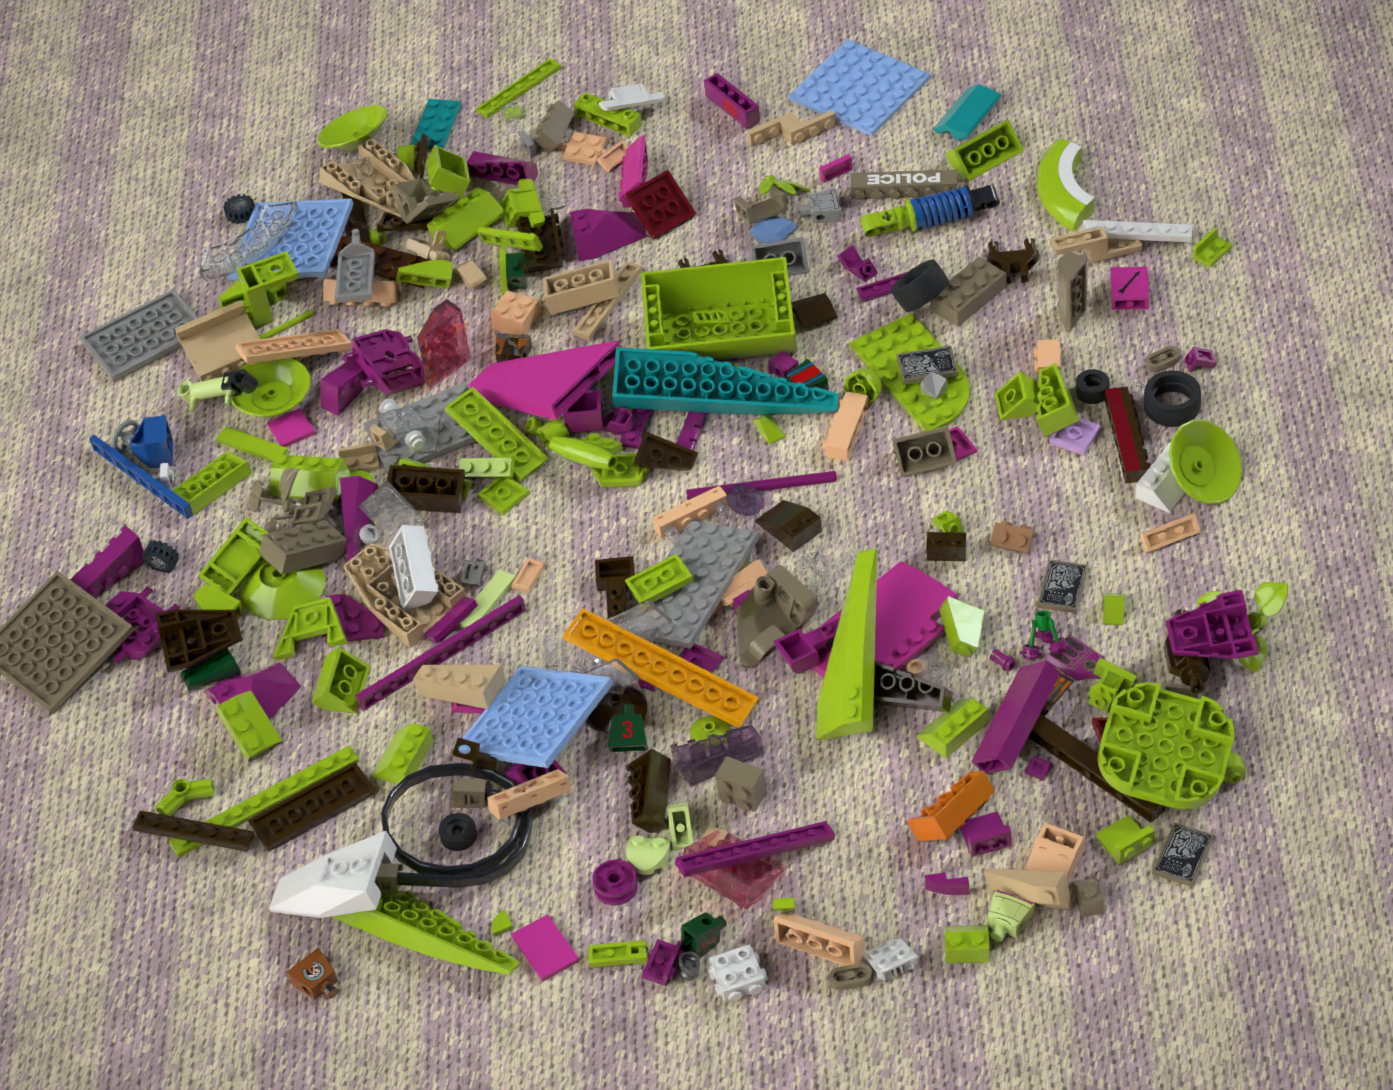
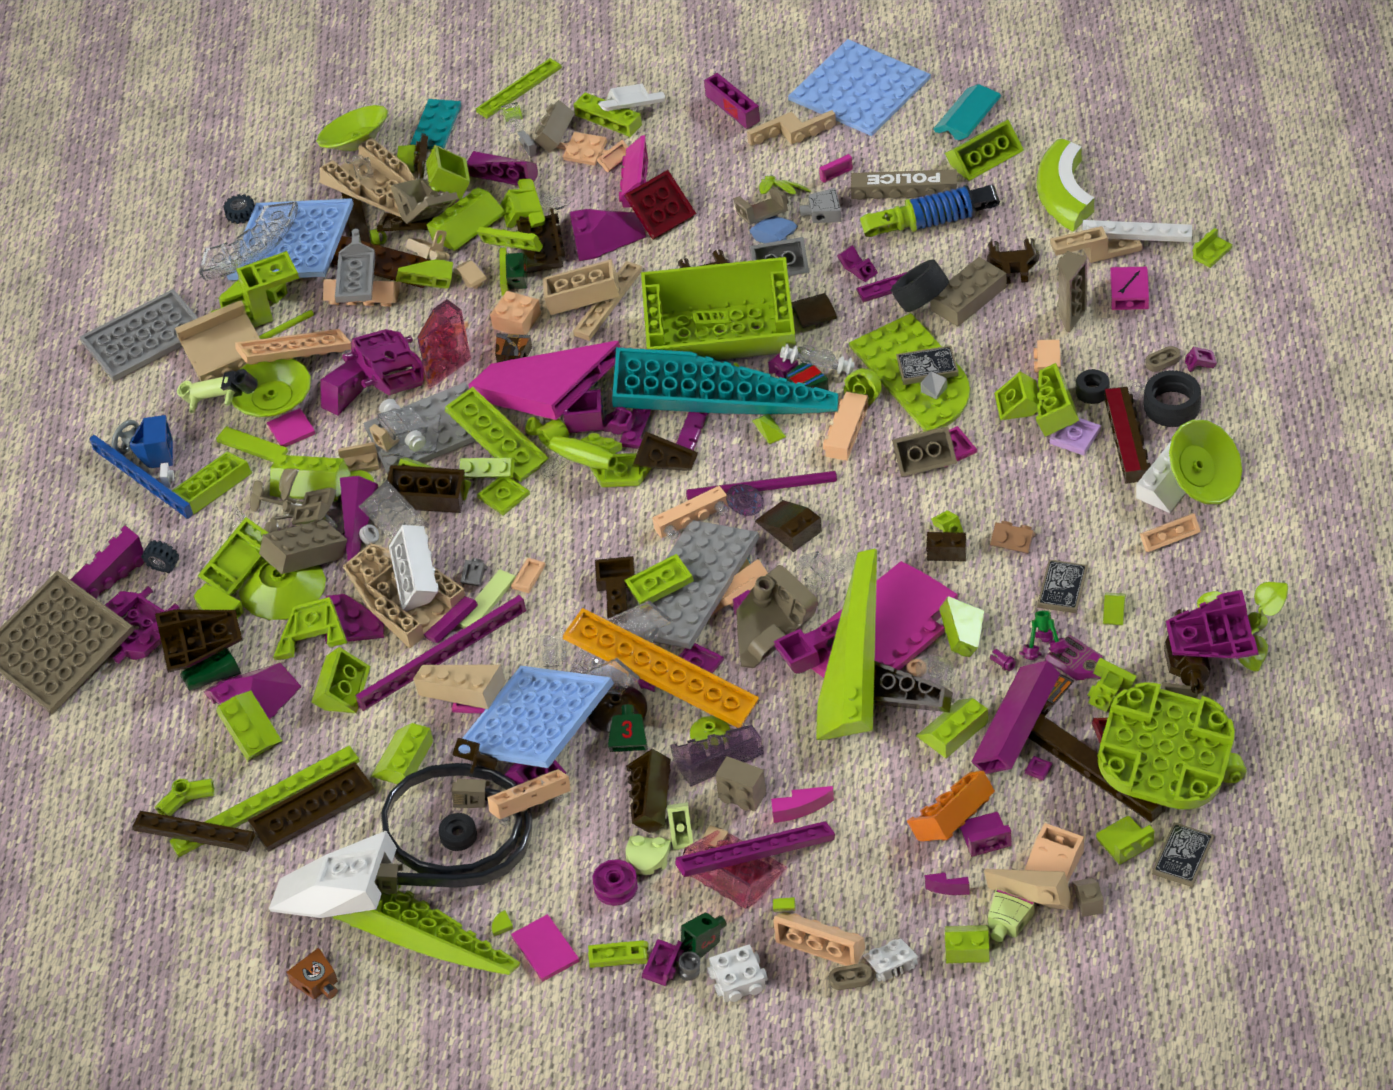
(801, 803): none -> dark pink slope
(820, 358): none -> plate

